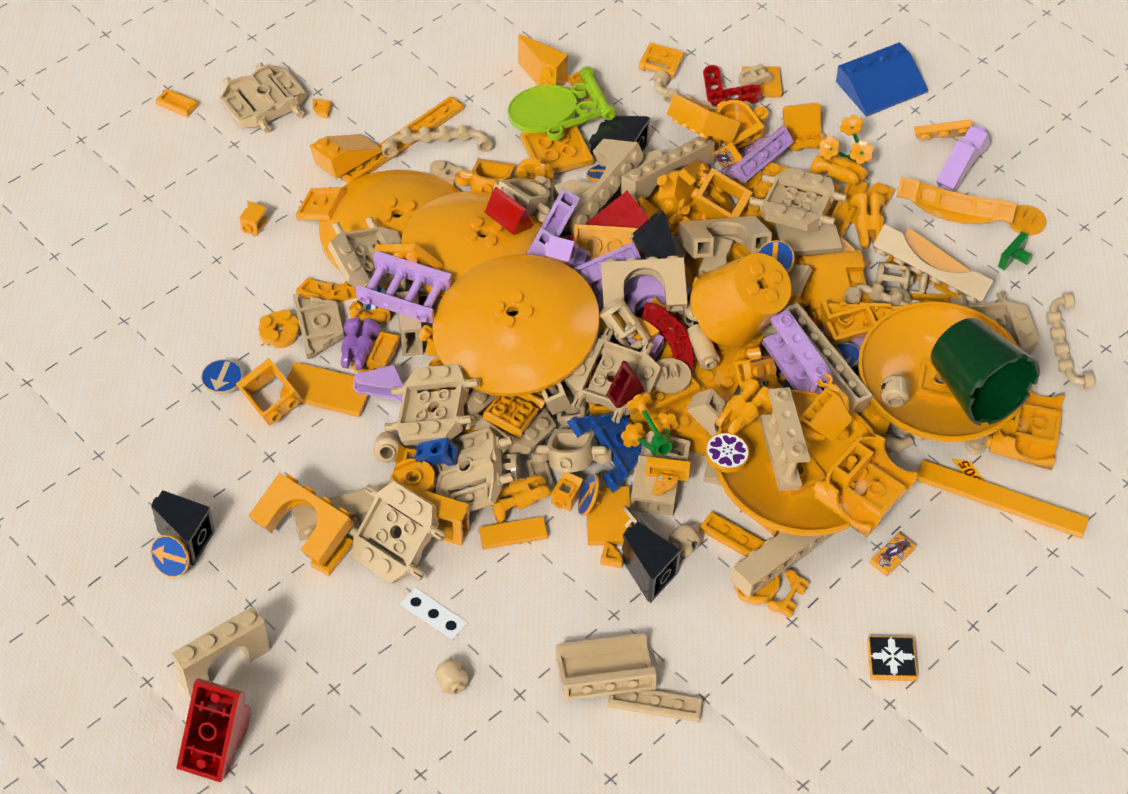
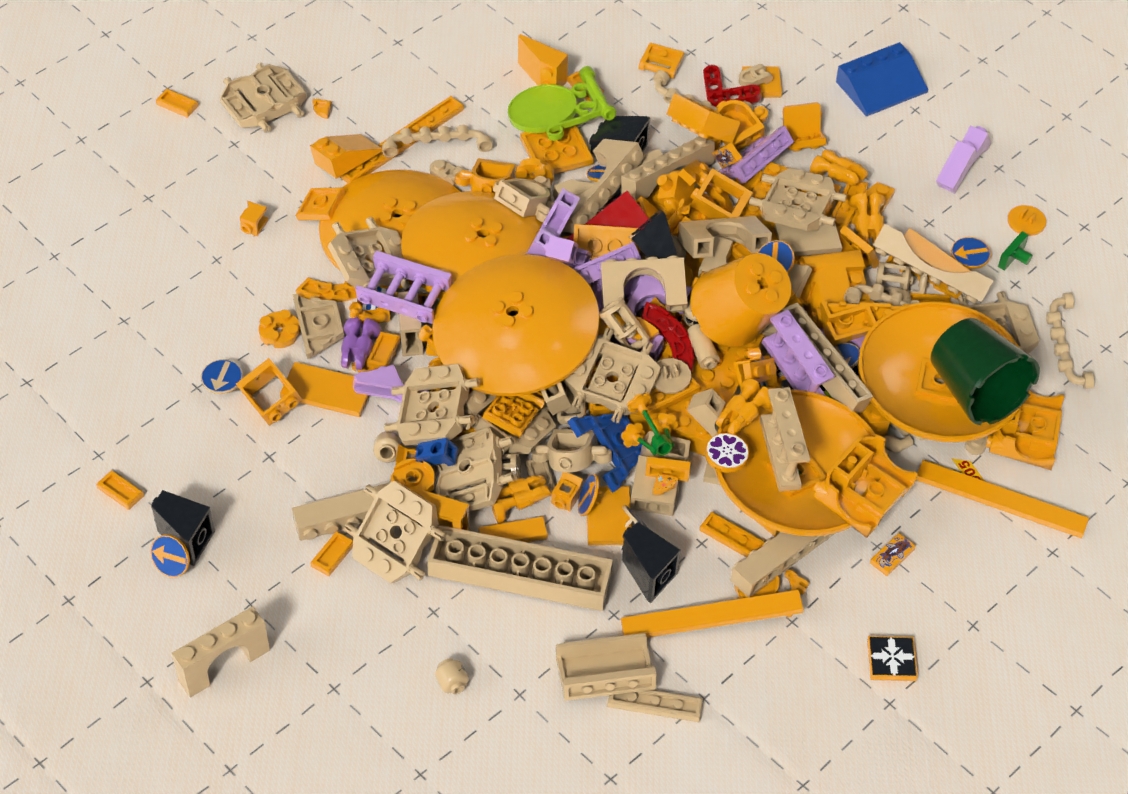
(120, 490): none -> light orange tile
(213, 729): red brick -> none
(286, 494): light orange arch -> none
(410, 252): light orange wing -> none
(433, 613): white sticker -> none
(508, 212): red slope -> none
(521, 568): none -> tan brick
(611, 556): light orange tile -> none
(624, 386): dark red slope -> none
(686, 539): tan head -> none
(714, 614): none -> light orange tile
(827, 414): light orange torso -> none
(859, 244): none -> light orange tile
(860, 151): light orange plant -> none
(895, 390): tan head -> none
(943, 130): light orange wing -> none
(955, 206): light orange piece -> none
(971, 252): none -> blue piece

